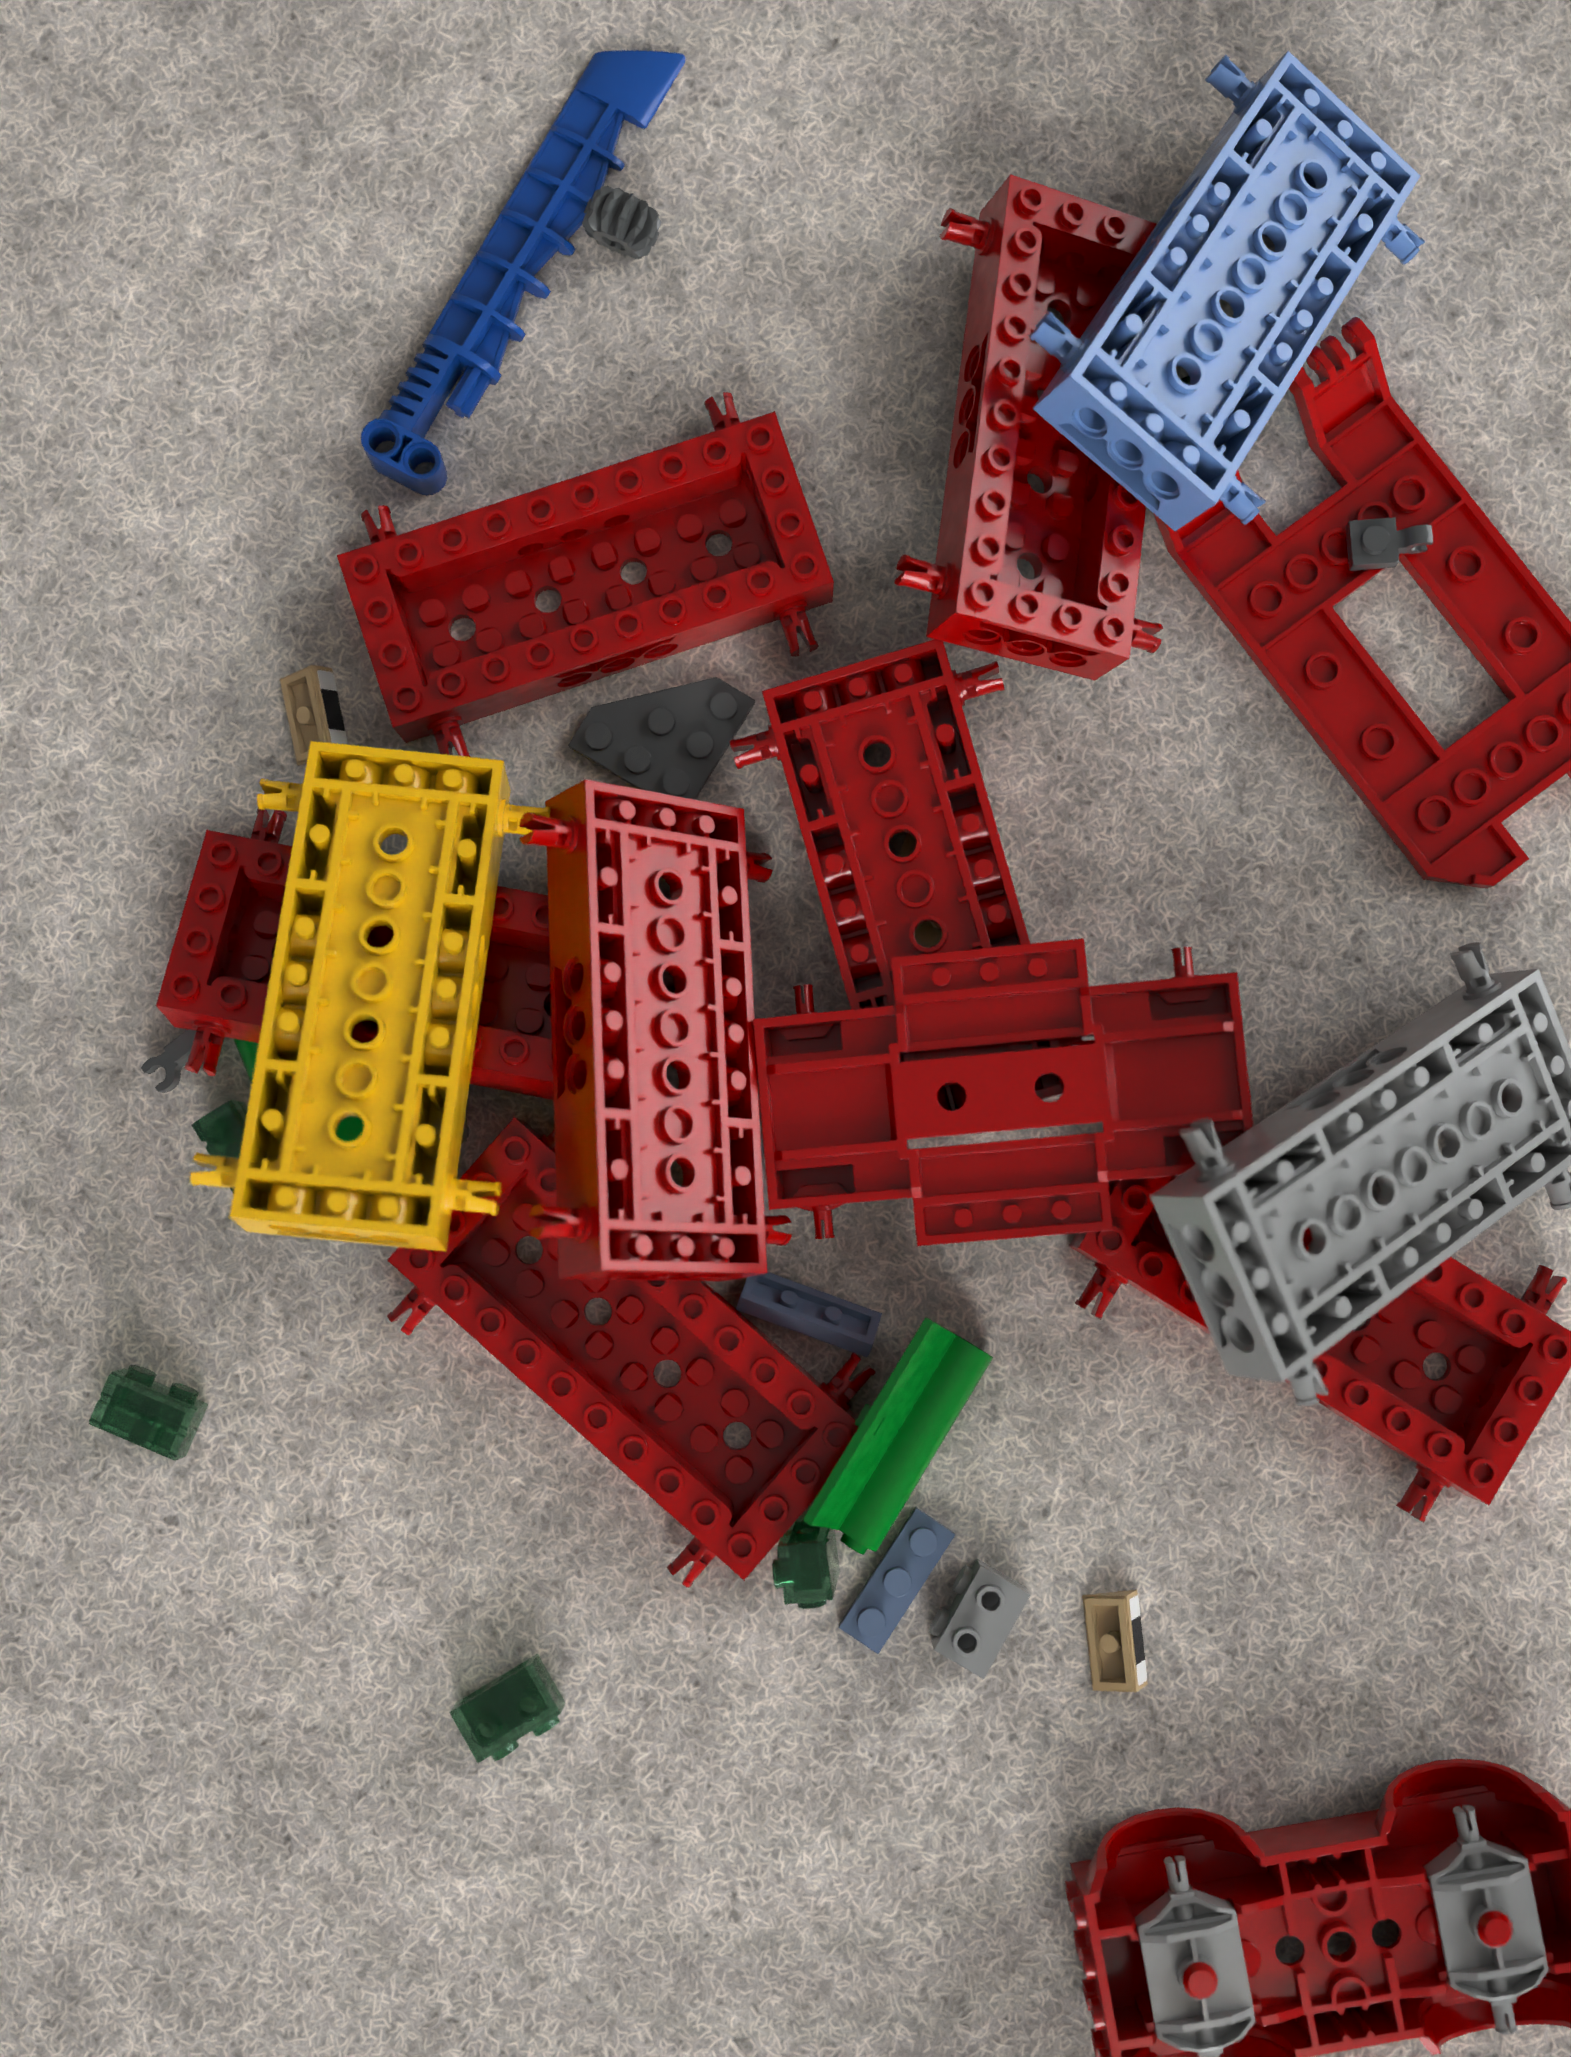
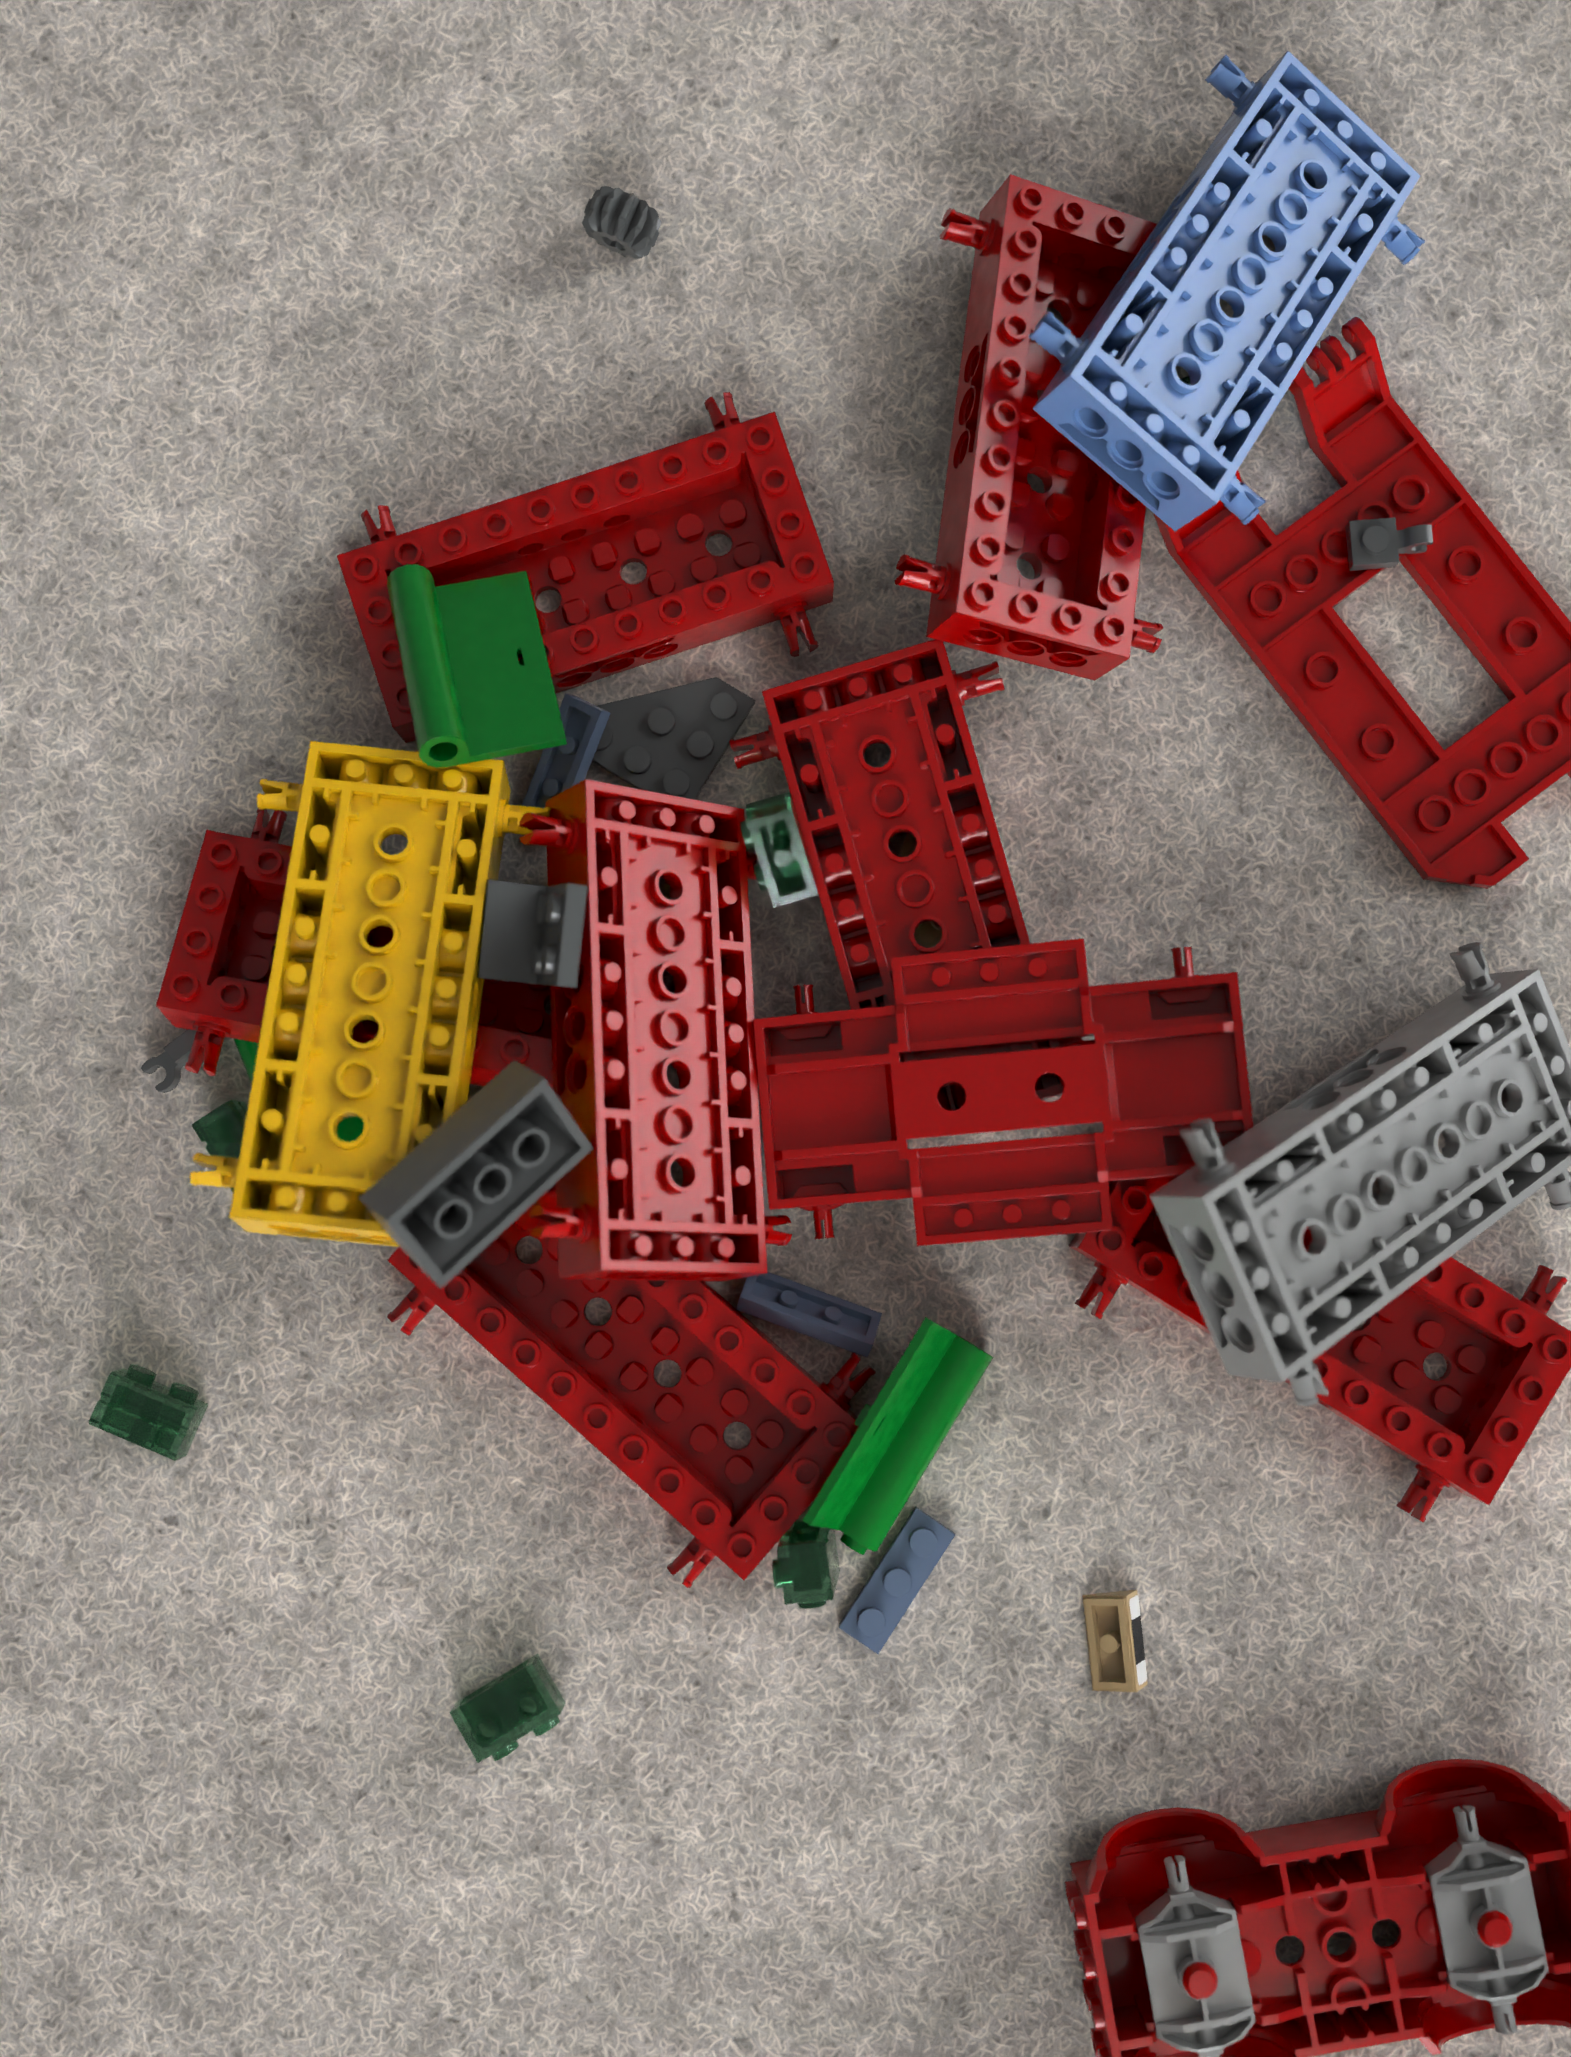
(312, 709): tan slope -> none
(464, 669): none -> green door
(477, 1172): none -> dark grey slope
(525, 236): blue piece -> none
(532, 933): none -> dark grey plate
(568, 764): none -> sand blue plate
(780, 849): none -> clear green brick
(978, 1617): light grey brick -> none

